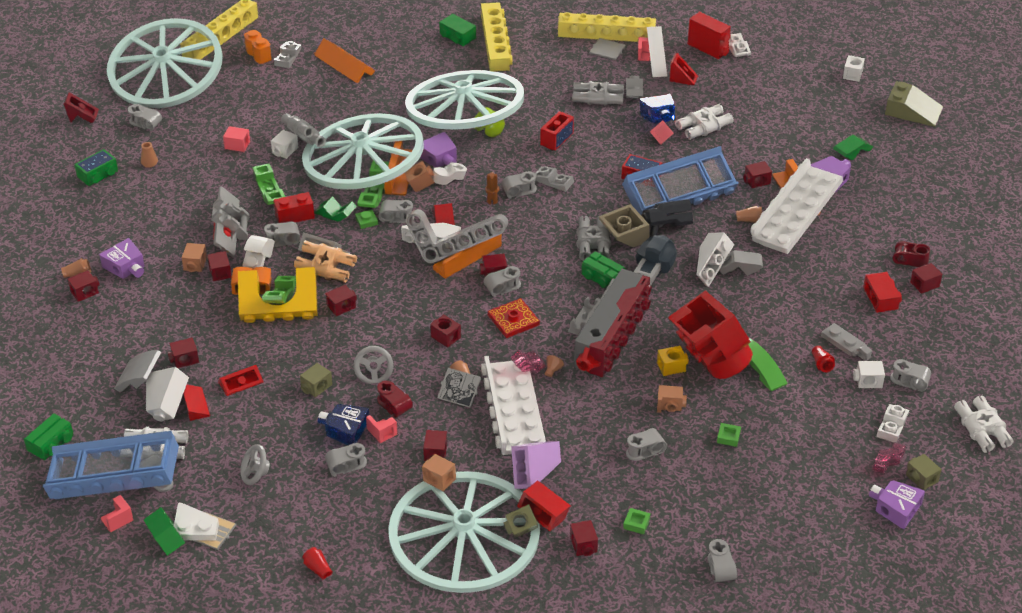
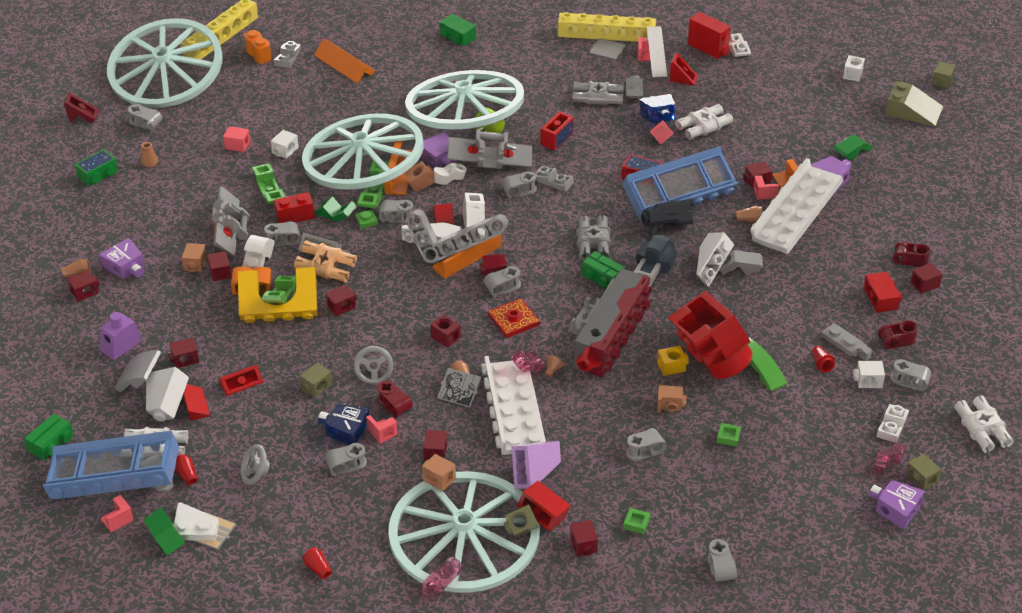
(118, 335): none -> medium lavender torso
(185, 469): none -> red cone
(303, 130): light grey pin -> none
(434, 584): none -> clear pink piece
(473, 210): none -> white slope
(490, 157): none -> light grey piece
(492, 188): dark orange axle -> none
(496, 37): light yellow brick -> none
(626, 225): dark tan slope -> none
(764, 191): none -> coral panel
(899, 334): none -> dark red piece
(943, 74): none -> olive brick

